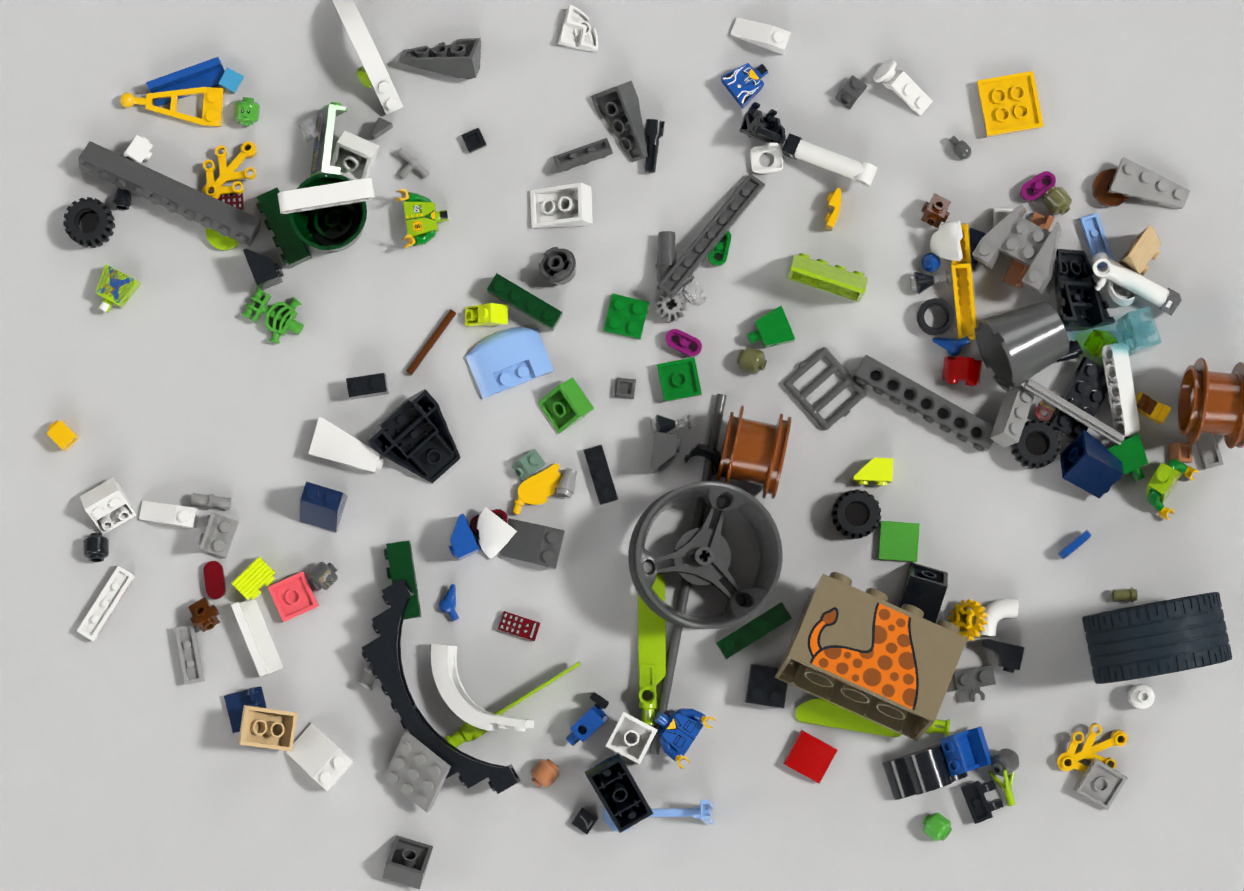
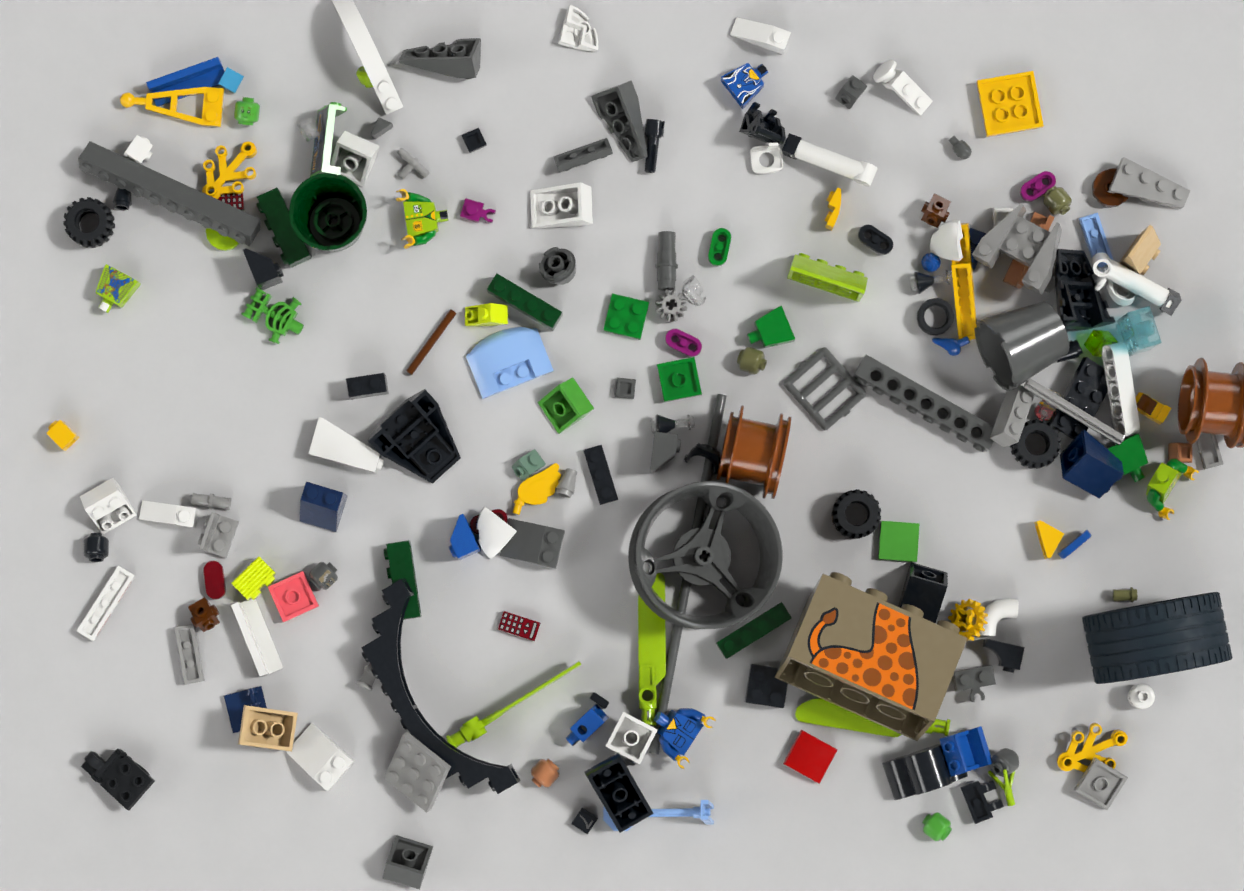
(119, 776): none -> black plate
(326, 196): white beam -> none
(448, 603): blue animal -> none
(452, 691): white arch -> none
(474, 210): none -> magenta plate
(710, 236): dark grey tile -> none
(876, 238): none -> black plate
(877, 470): neon yellow slope -> none
(962, 369): red cylinder -> none
(1048, 538): none -> yellow slope

